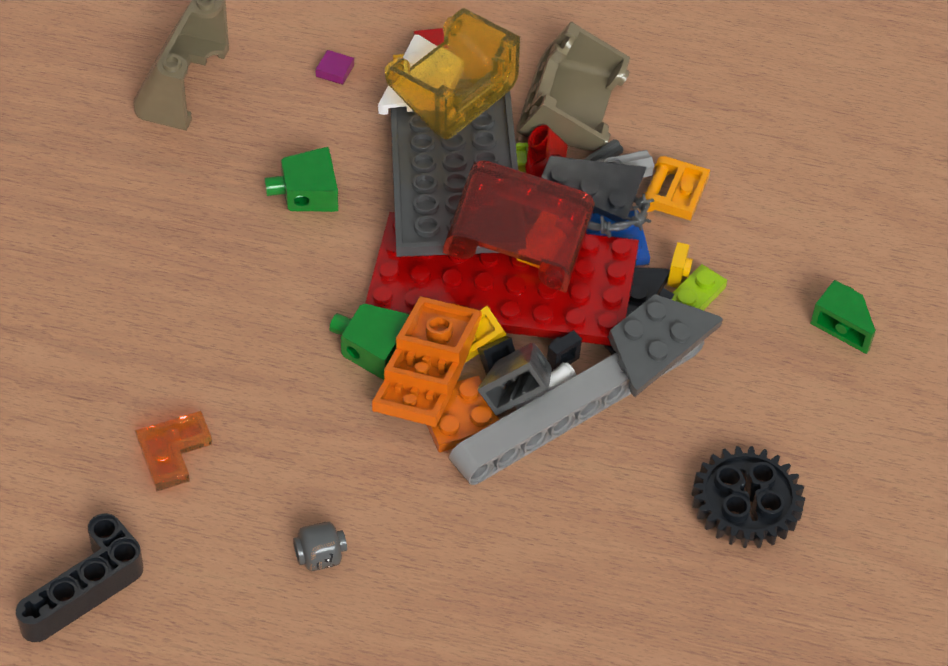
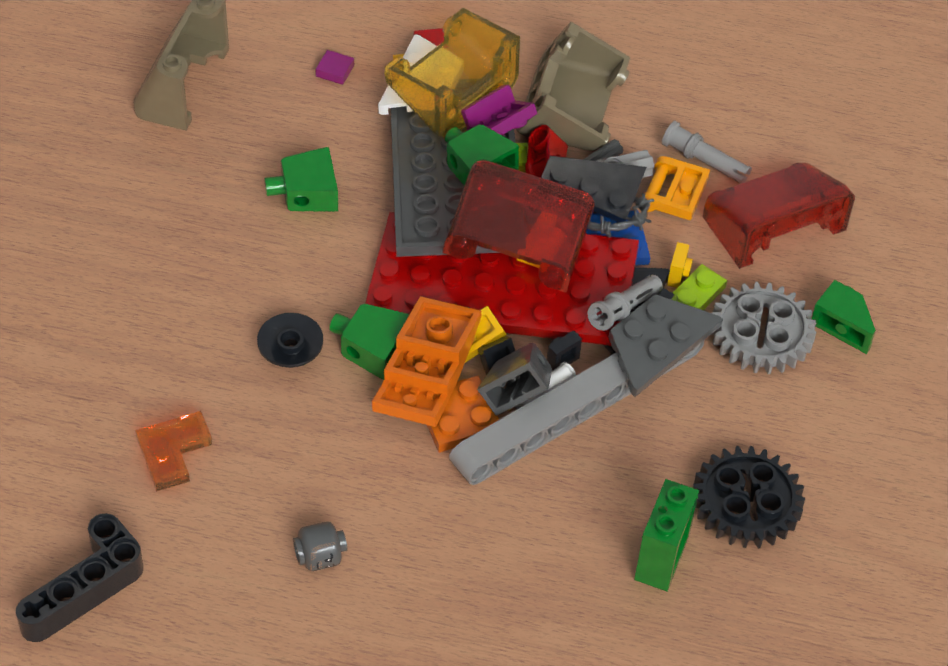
(287, 330): none -> black dish
(478, 145): none -> green torso
(498, 111): none -> magenta bracket
(618, 305): none -> light grey pin
(666, 535): none -> green window
(693, 146): none -> light grey pin
(775, 205): none -> clear red windscreen
(787, 330): none -> light grey gear

